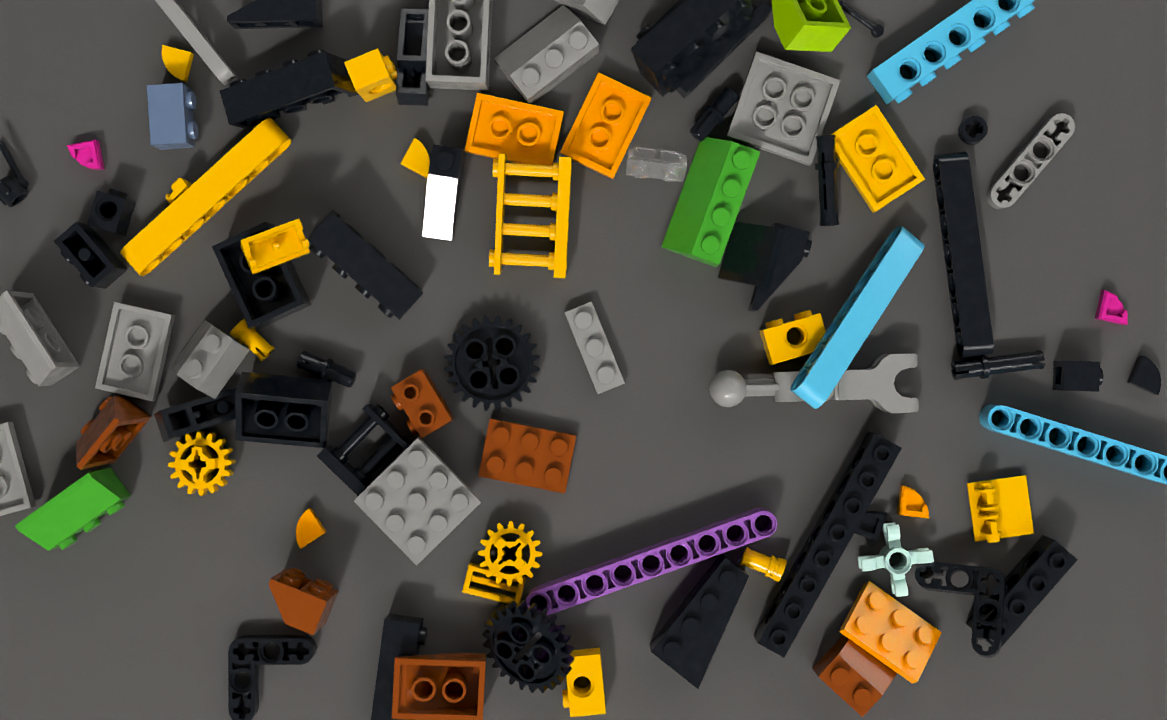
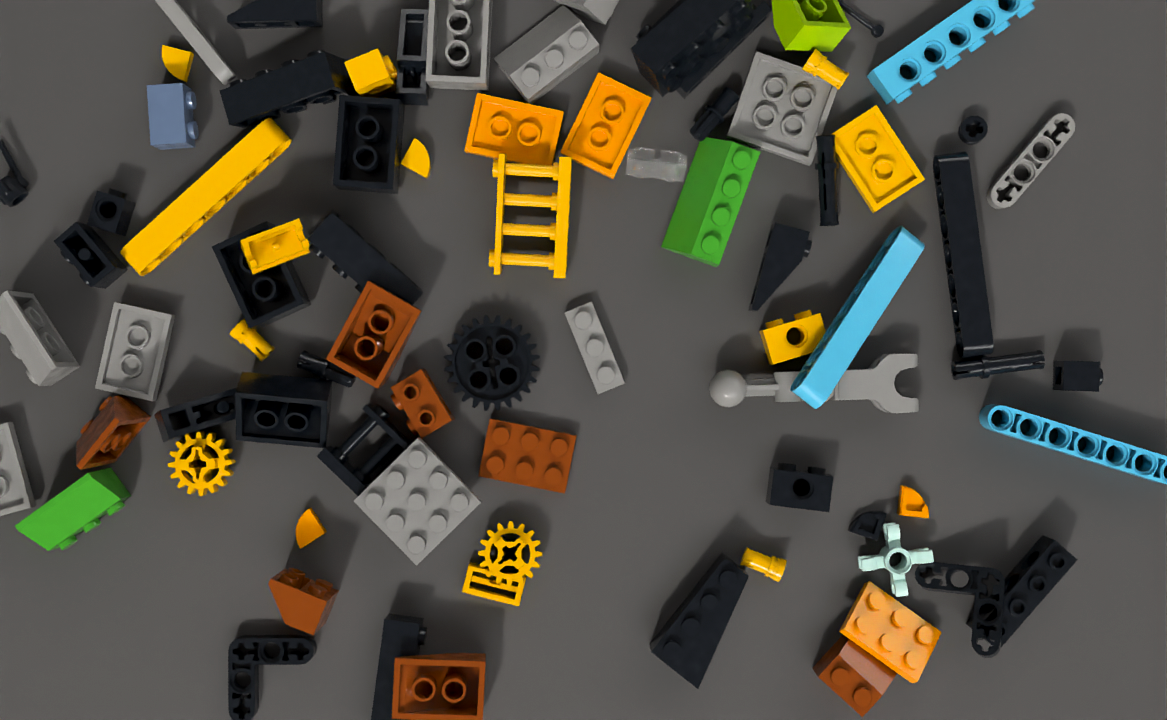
(87, 154): dark pink tile -> none
(178, 188): yellow tile -> none
(209, 359): light grey slope -> none
(368, 144): none -> black brick
(374, 335): none -> dark orange slope
(443, 191): slope -> none
(545, 662): black gear -> none
(589, 699): yellow brick -> none
(662, 551): medium lavender beam -> none
(751, 254): black tile -> none
(815, 497): none -> black brick
(820, 66): none -> yellow pin
(826, 543): black brick -> none
(1000, 508): yellow hinge -> none
(1111, 309): dark pink tile -> none
(1146, 376): black tile -> none

